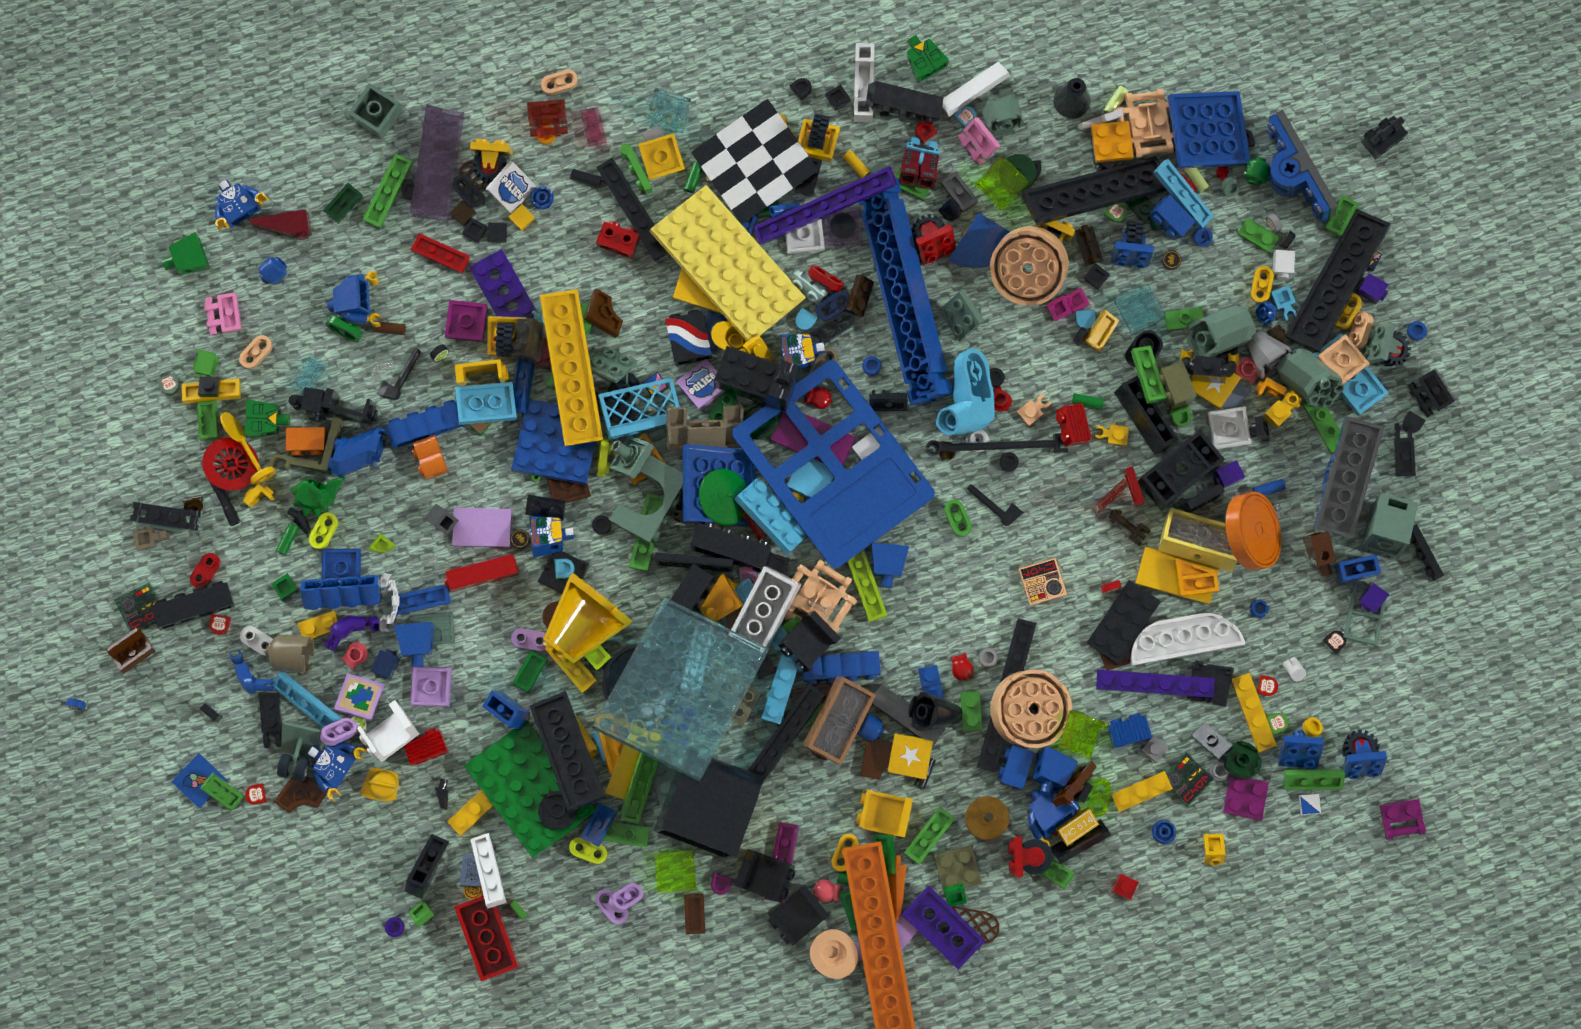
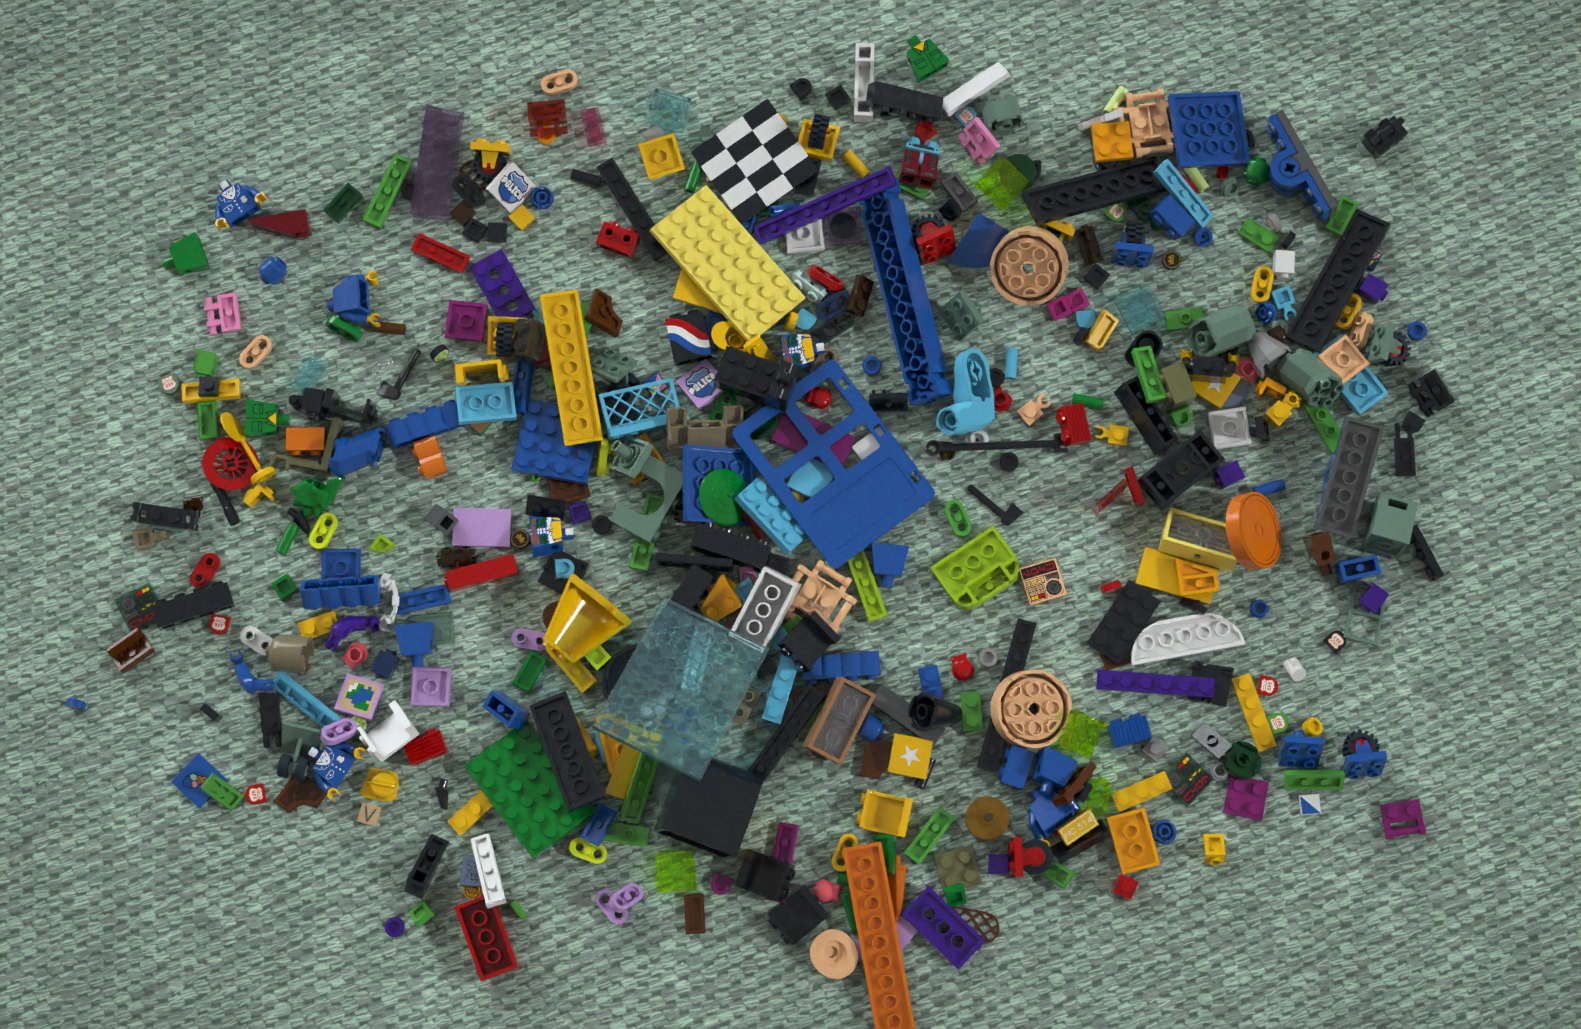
(369, 814): none -> tan tile
(375, 111): sand green brick -> none
(464, 555): none -> dark brown hinge
(554, 812): black tile -> none
(579, 512): none -> dark purple tile
(636, 169): bright green plate -> none
(791, 321): none -> yellow tile
(977, 570): none -> lime plate
(997, 863): none -> dark purple tile
(1011, 363): none -> medium azure axle
(1072, 99): black cone -> none
(1133, 841): none -> light orange plate
(1136, 531): dark brown hinge -> none
(1193, 605): none -> black bar
(1210, 494): black piece -> none

